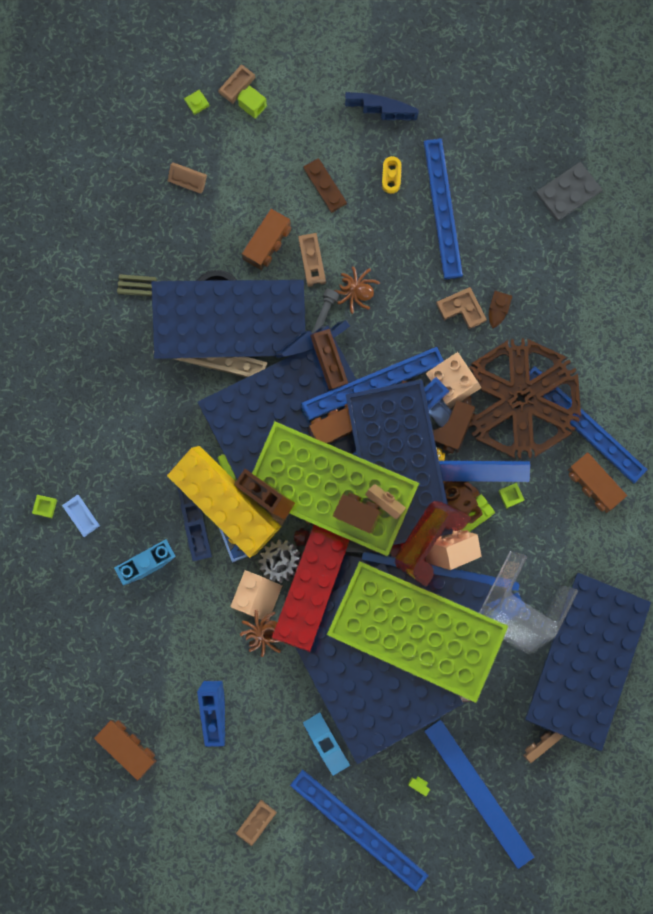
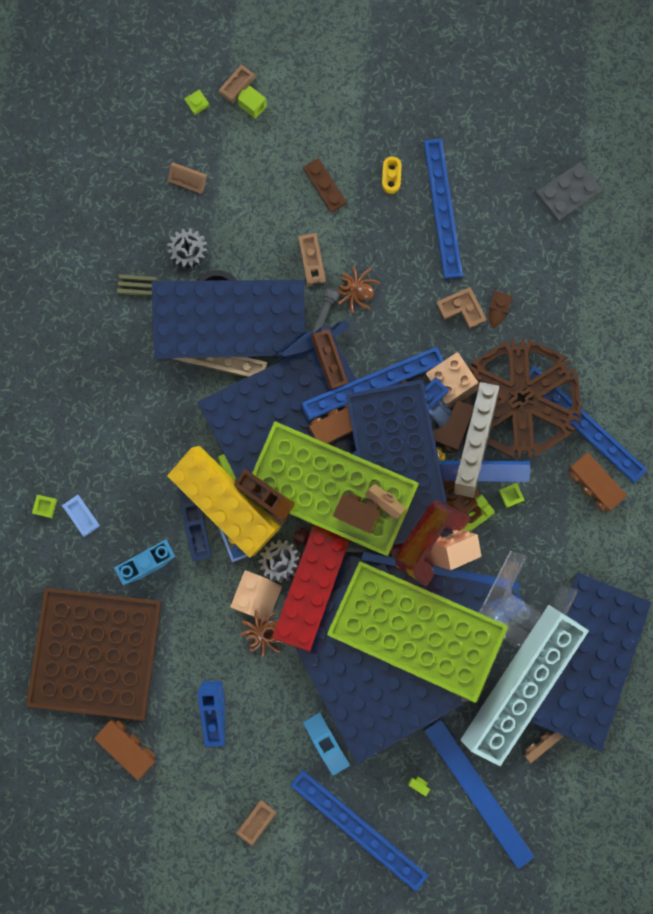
(94, 654): none -> reddish brown plate
(197, 246): none -> light grey gear
(267, 239): dark orange brick -> none
(389, 108): dark blue slope -> none
(476, 440): none -> brick
(524, 685): none -> light aqua brick

